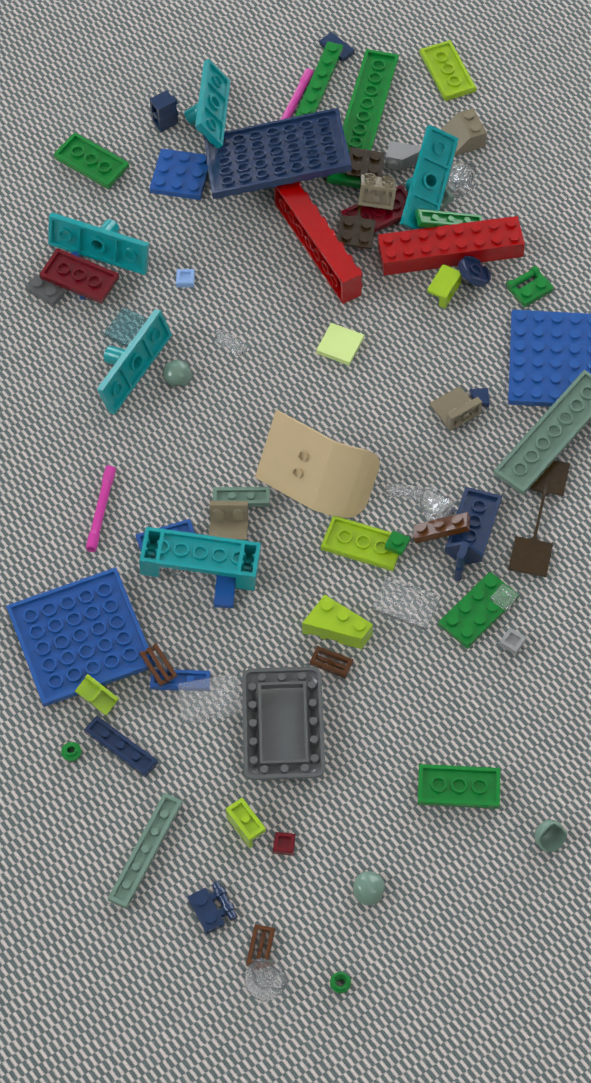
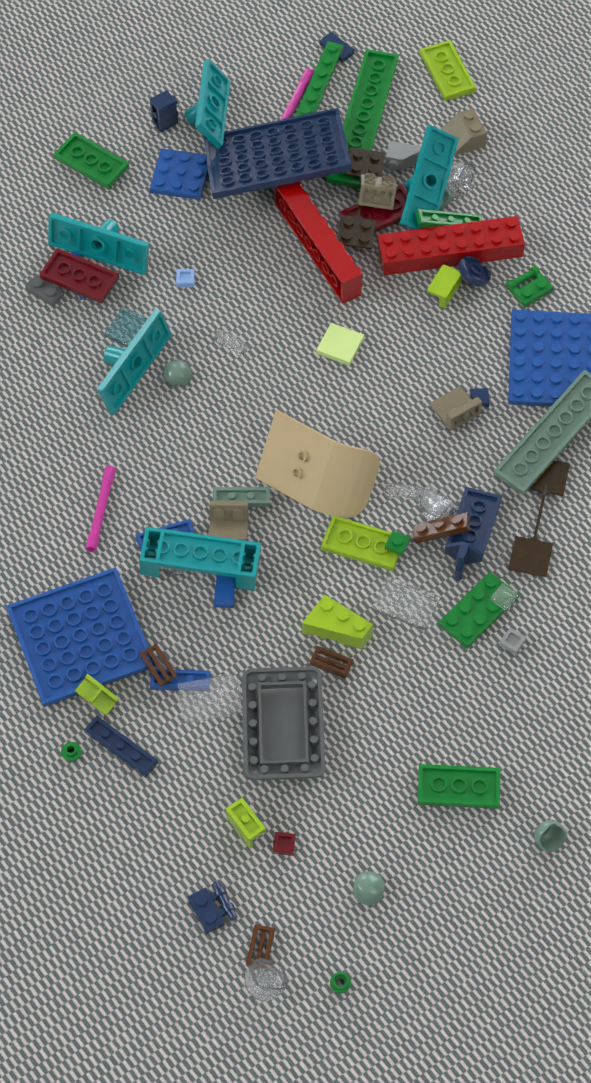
(145, 851): sand green plate -> none

